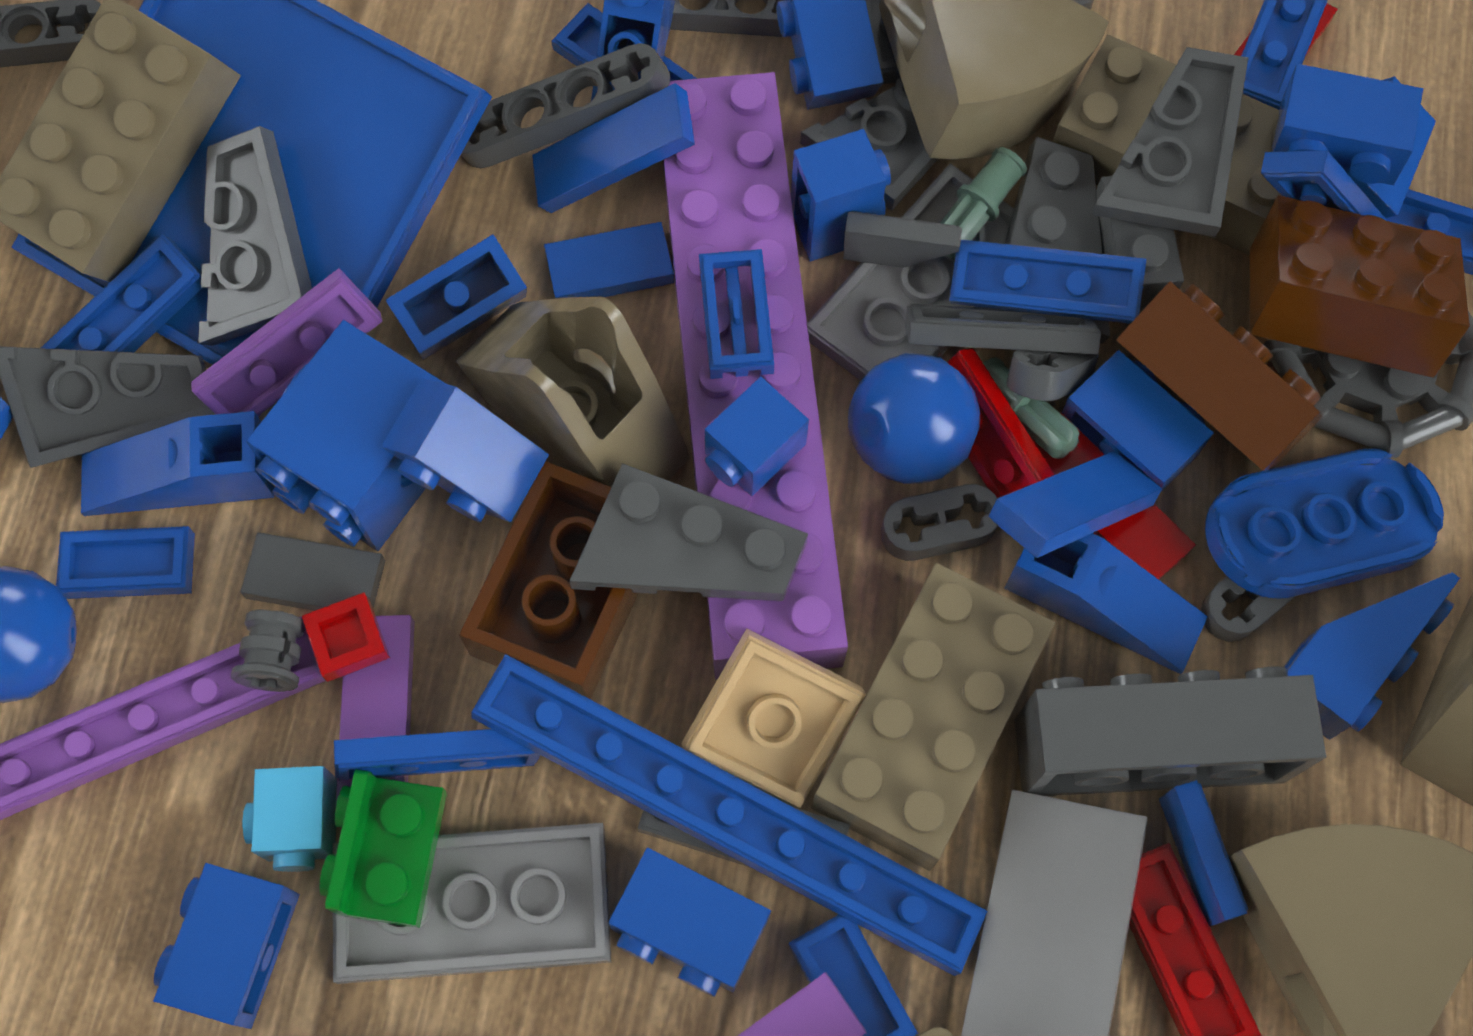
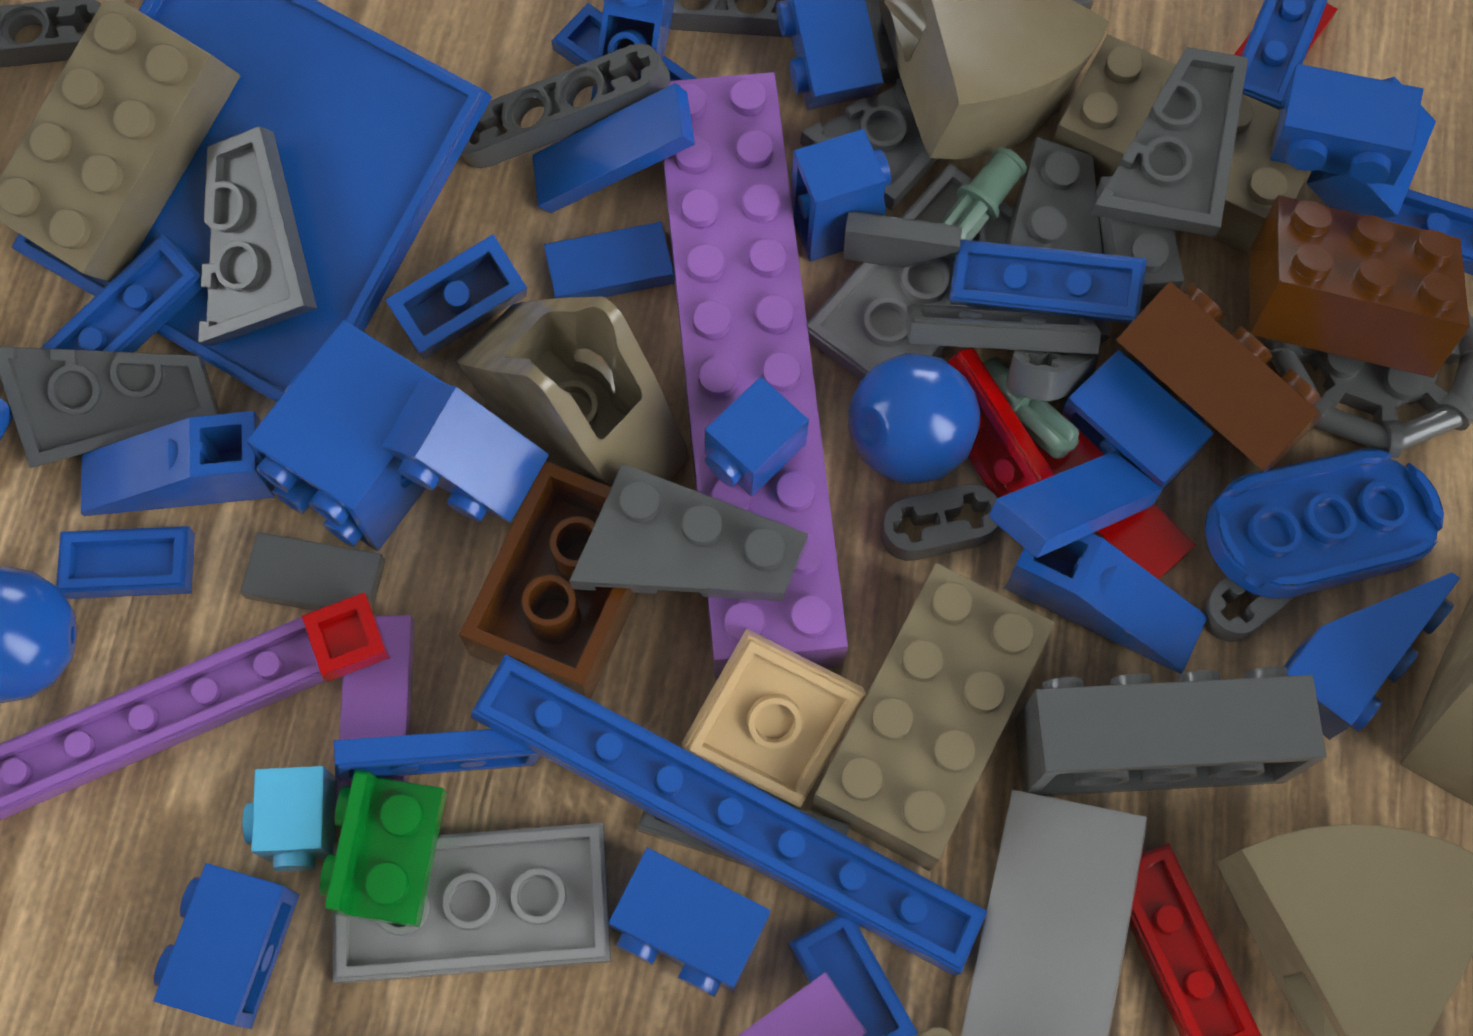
(265, 363): medium lavender tile -> none
(269, 651): dark grey bush -> none
(740, 361): blue tile -> none
(1203, 853): blue tile -> none
(1316, 178): blue tile -> none

